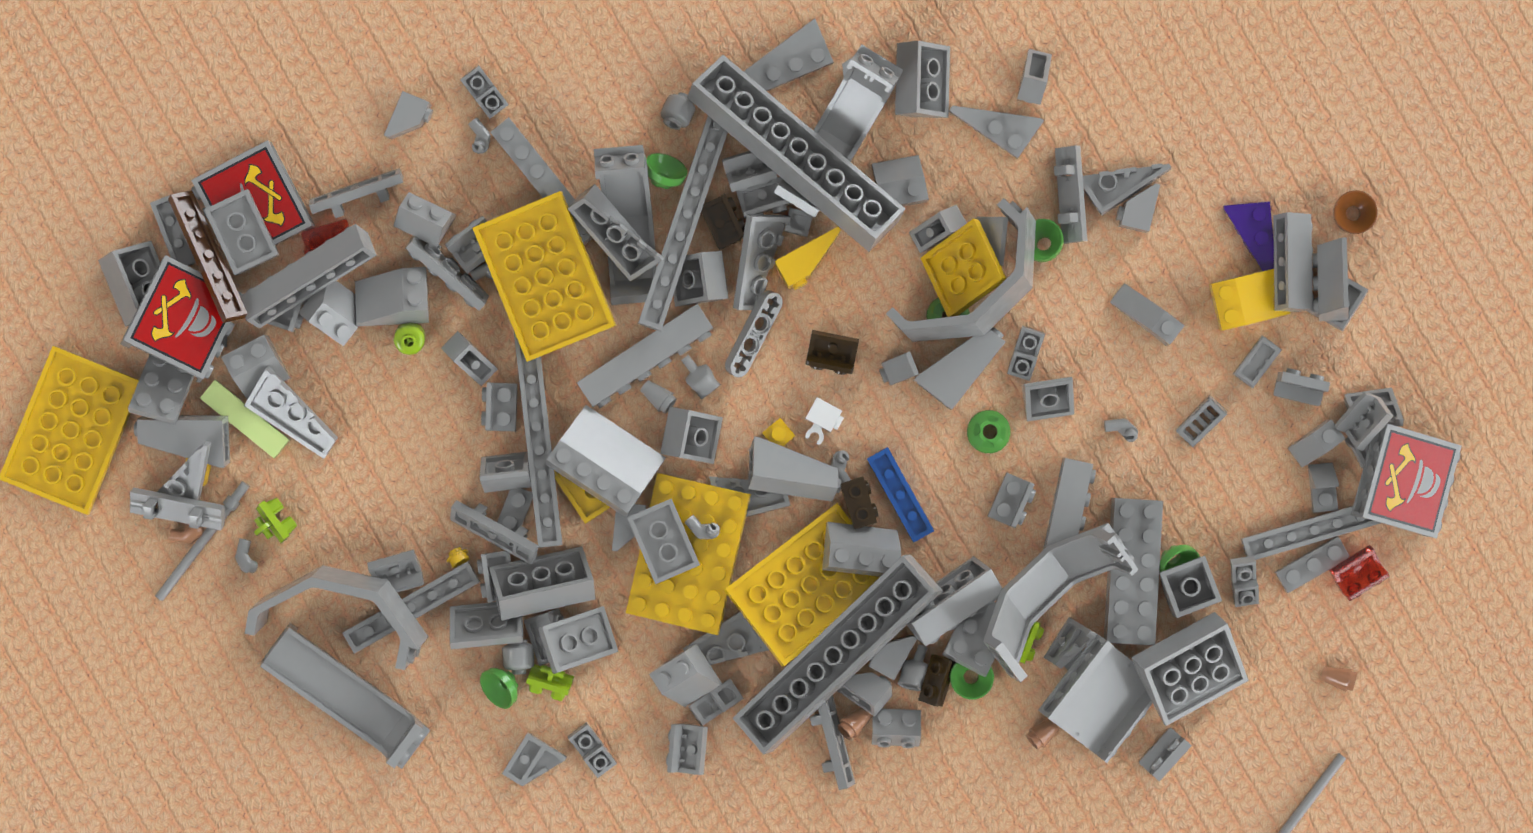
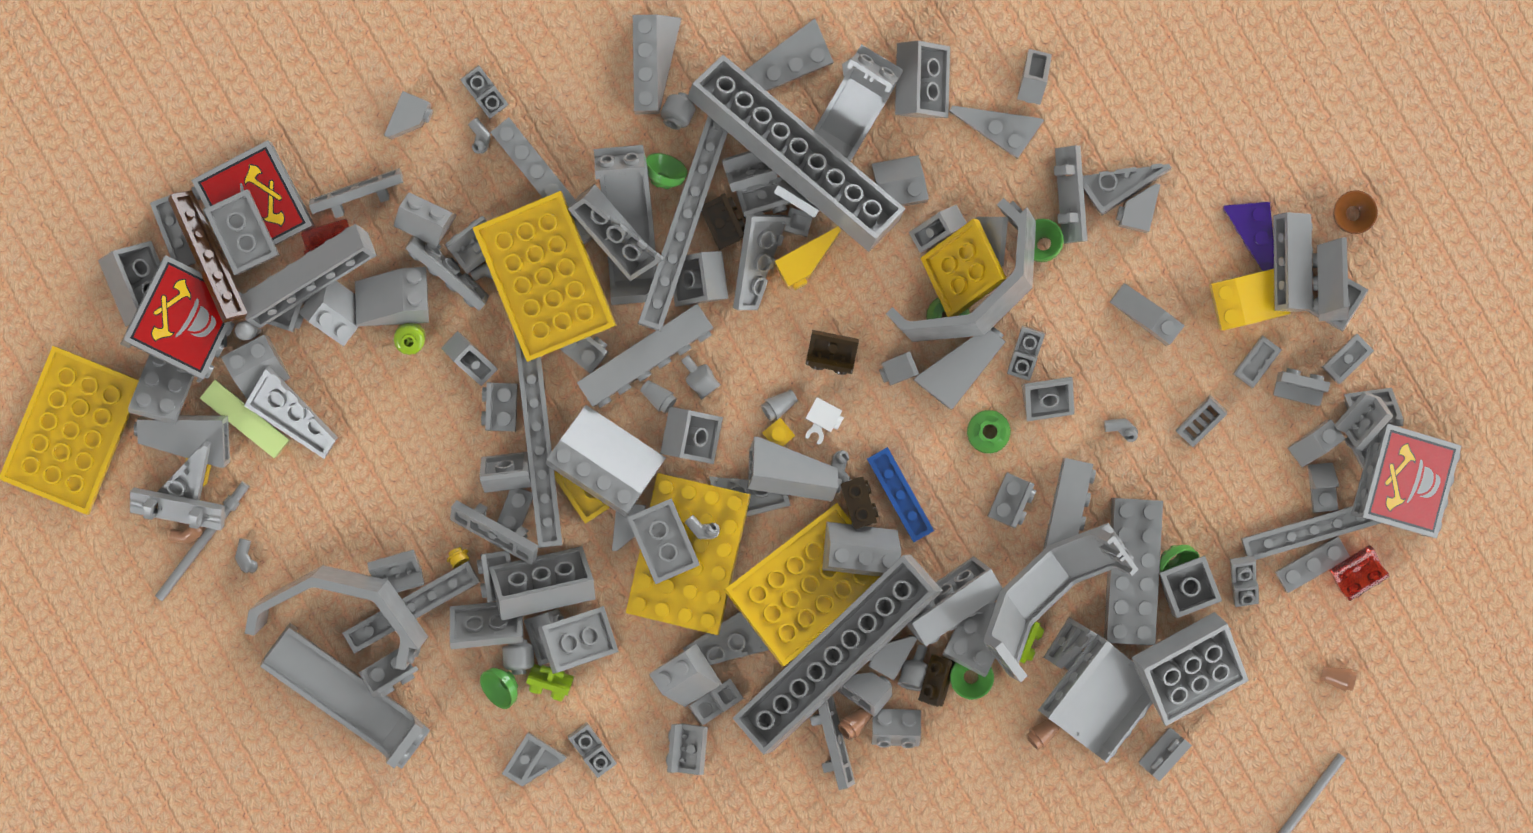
(246, 330): none -> light grey pin
(268, 512): lime hips -> none
(383, 675): none -> light grey bracket
(587, 352): none -> light grey bracket
(652, 55): none -> light grey wedge
(757, 335): light grey beam -> none
(778, 405): none -> light grey cone
(1347, 359): none -> light grey plate

